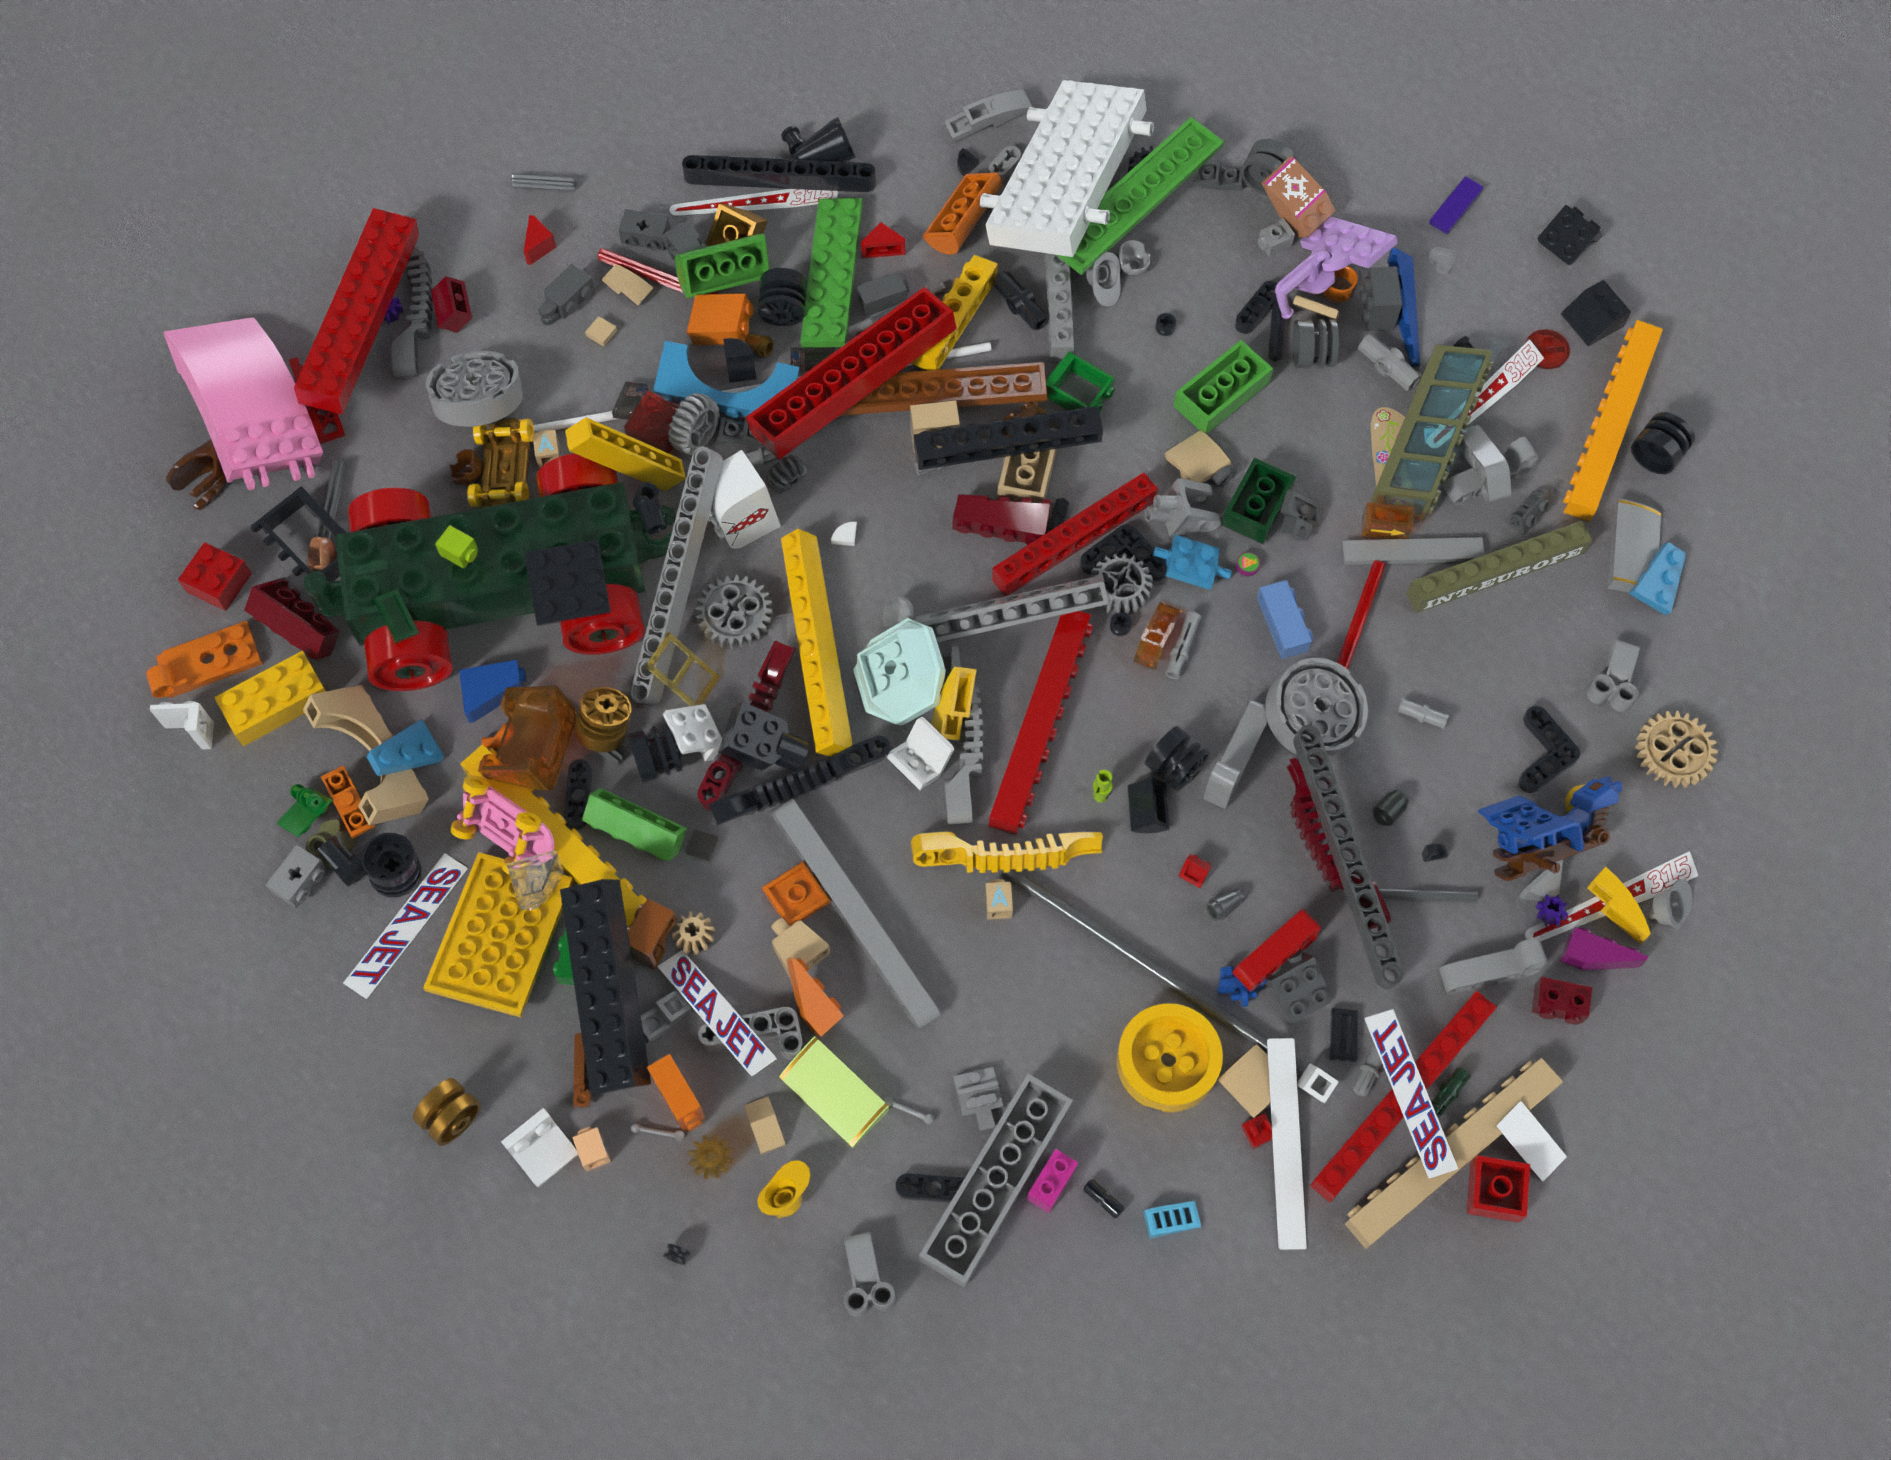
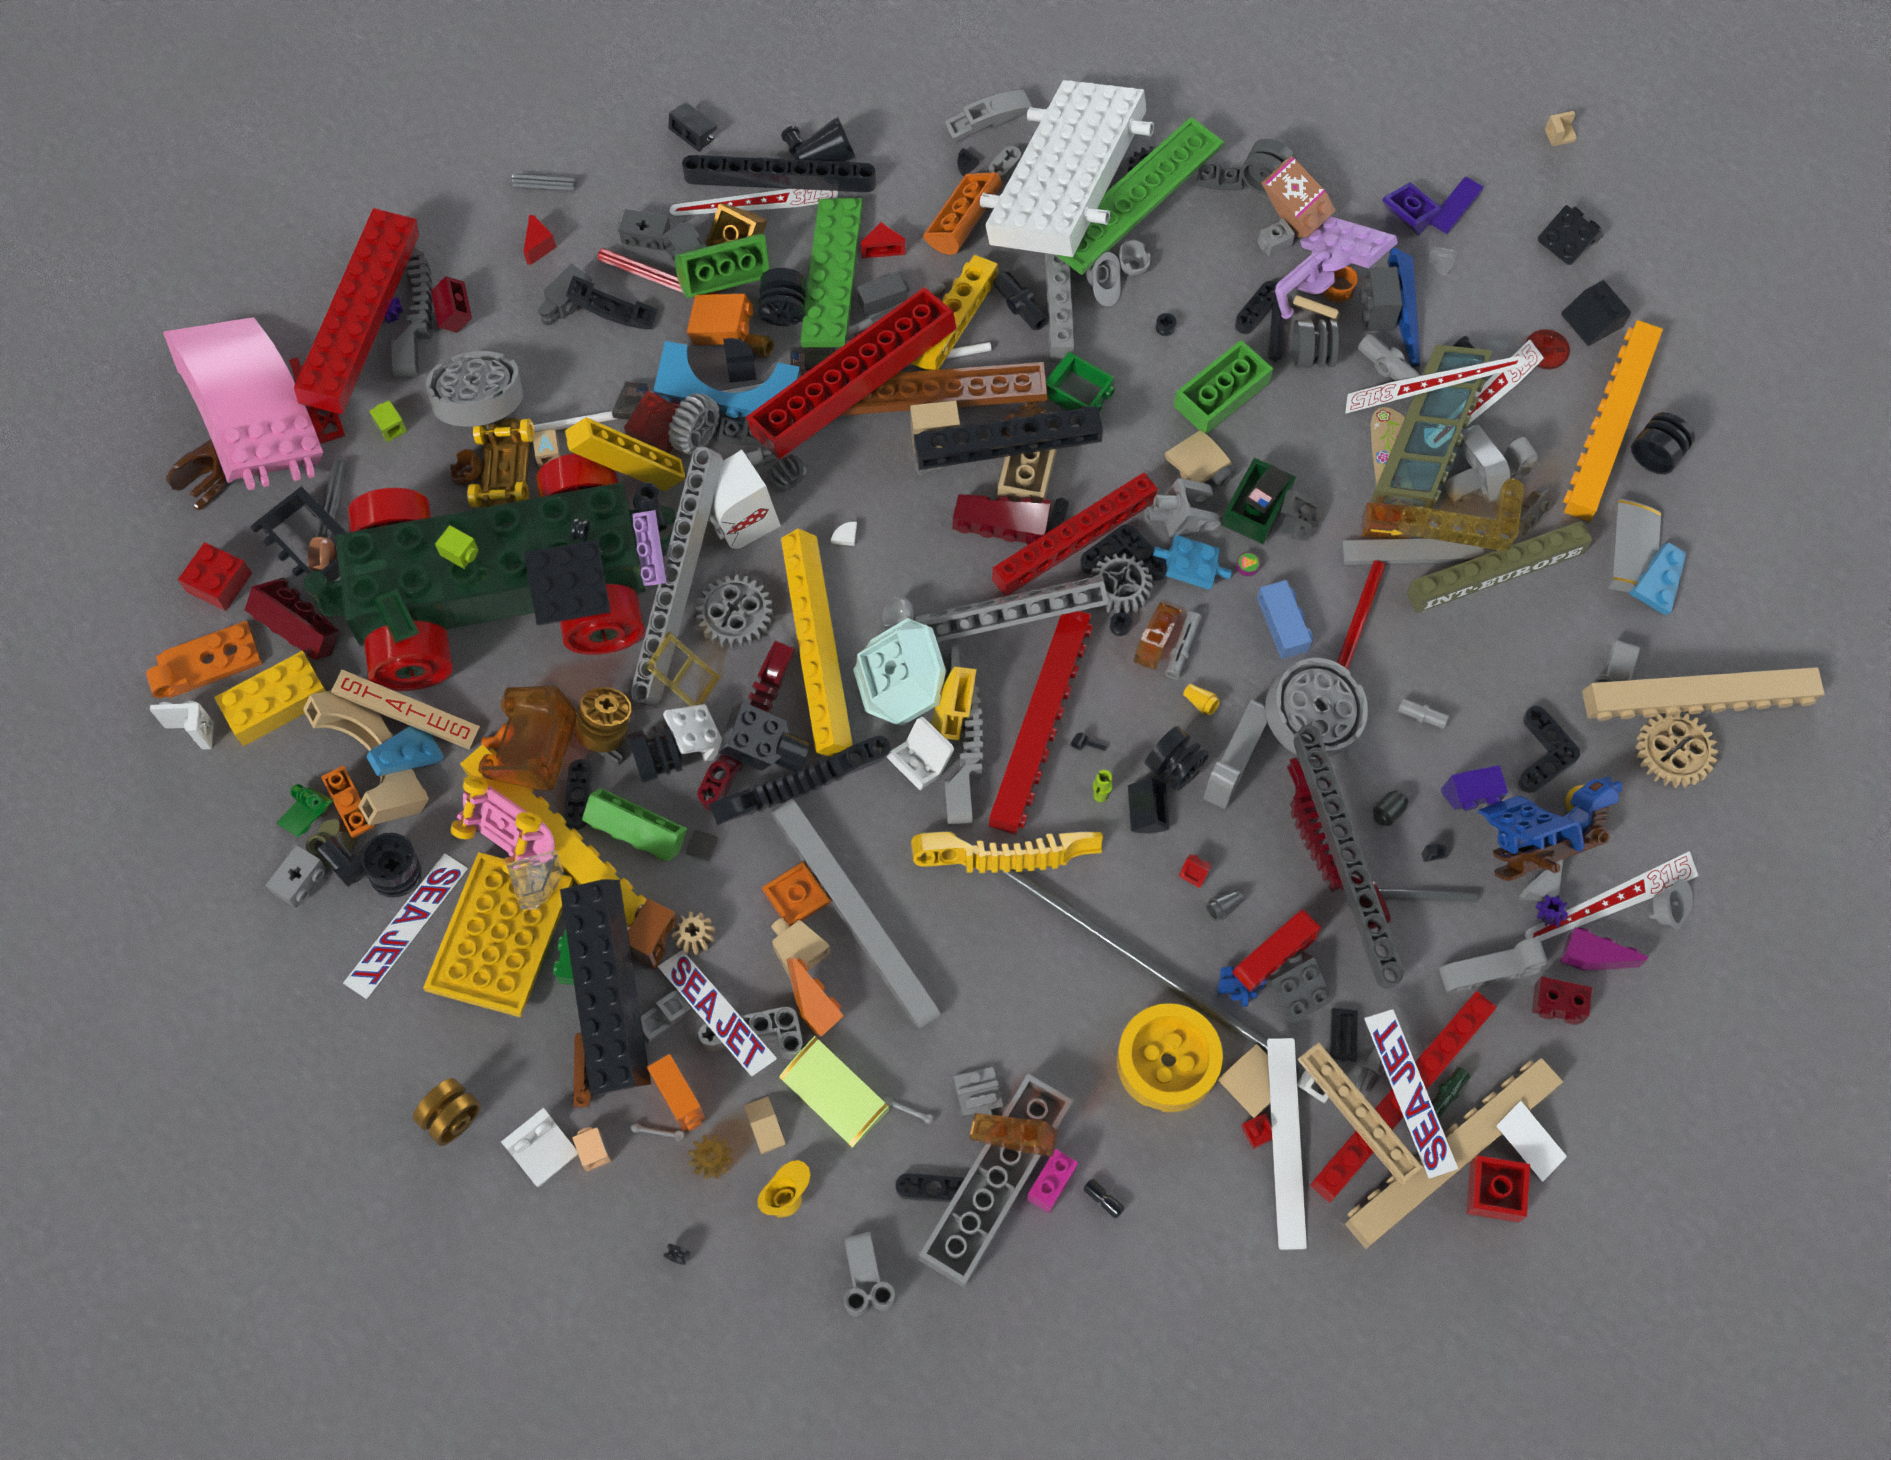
(388, 421): none -> lime brick
(405, 709): none -> tan tile
(486, 685): blue slope -> none
(580, 529): none -> black bush
(601, 331): tan tile -> none
(610, 307): none -> black slope
(627, 282): tan slope -> none
(649, 548): none -> lavender tile
(691, 126): none -> black hinge
(998, 899): tan brick -> none
(1015, 1134): none -> clear orange slope
(1082, 739): none -> black hand
(1151, 1225): medium azure slope -> none
(1202, 699): none -> yellow cone
(1267, 488): none -> clear smoke tile
(1360, 1113): none -> tan tile
(1412, 207): none -> dark purple slope
(1417, 385): none -> sticker
(1468, 523): none -> clear yellow beam
(1475, 788): none -> dark purple slope
(1560, 128): none -> tan panel
(1620, 905): yellow slope -> none
(1702, 693): none -> tan brick

